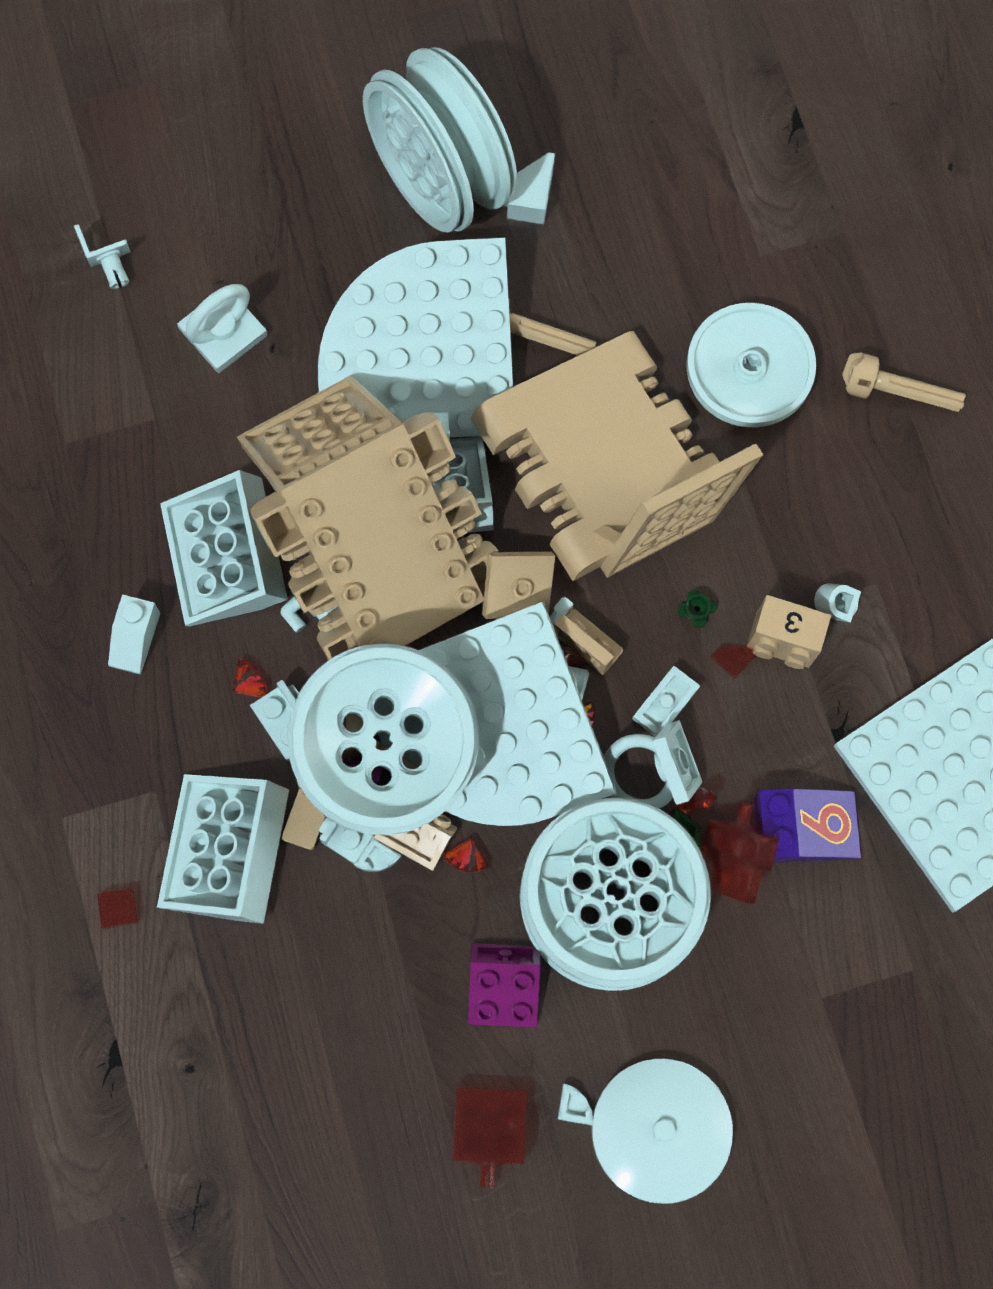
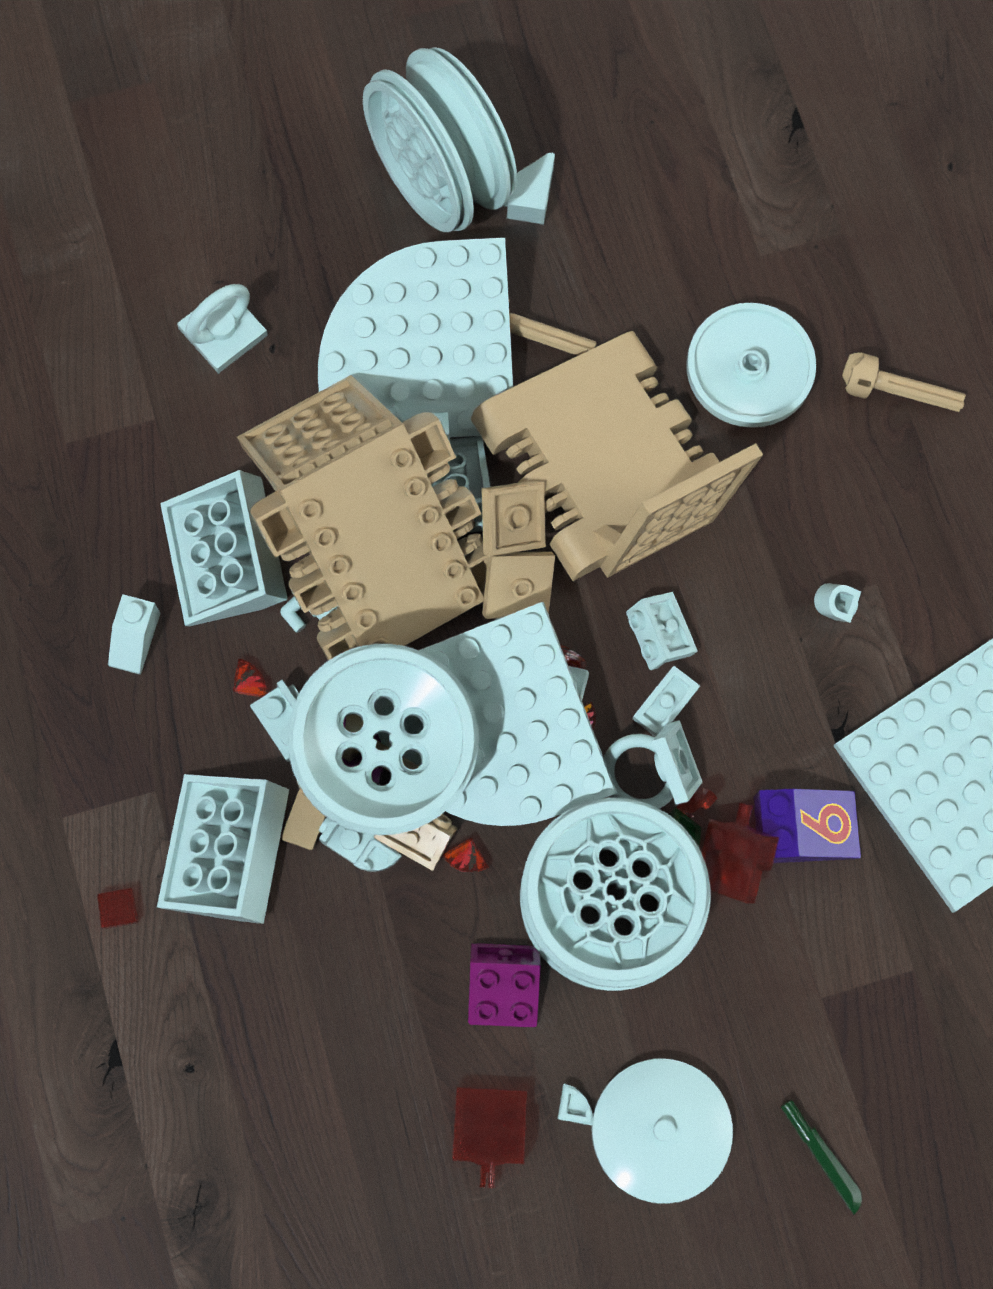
(109, 258): light aqua bracket -> none
(513, 518): none -> tan plate
(564, 607): light aqua tile -> none
(587, 640): tan bracket -> none
(661, 630): none -> light aqua bracket
(694, 599): dark green plate -> none
(733, 659): clear red tile -> none
(788, 632): tan brick -> none
(834, 1170): none -> dark green piece

